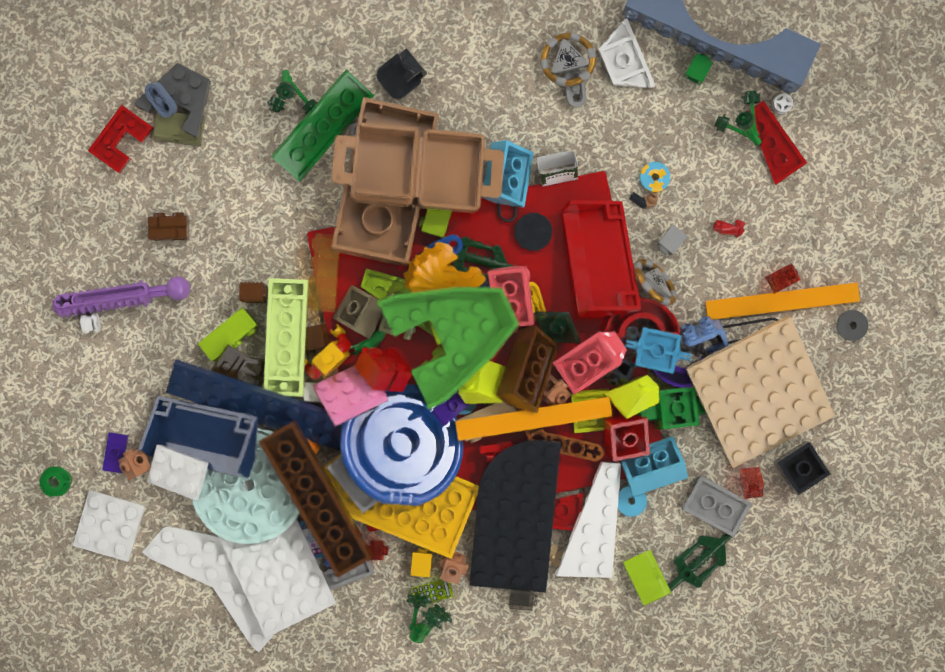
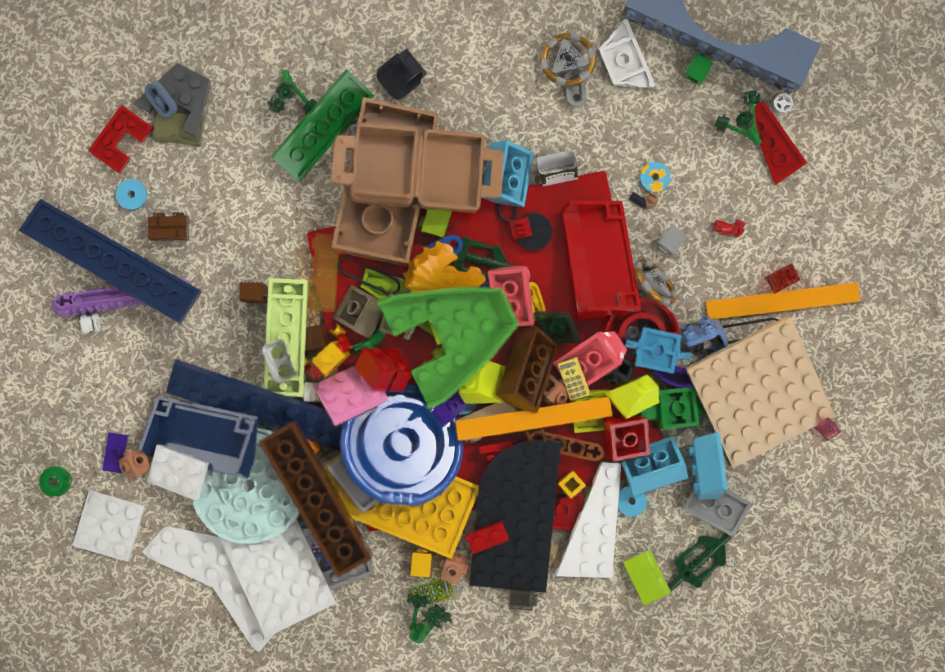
(110, 261): none -> dark blue plate
(138, 200): none -> medium azure piece
(229, 332): lime brick -> none
(233, 362): dark brown plate -> none
(277, 362): none -> white piece
(370, 267): none -> black piece
(378, 549): clear red gear -> none
(487, 537): none -> red plate
(520, 228): none -> red tile
(570, 484): none -> yellow brick
(573, 378): none -> light yellow tile
(708, 467): none -> medium azure slope
(751, 482): clear red brick -> none
(802, 467): black brick -> none
(828, 429): none -> clear pink plate
(844, 329): dark grey piece -> none

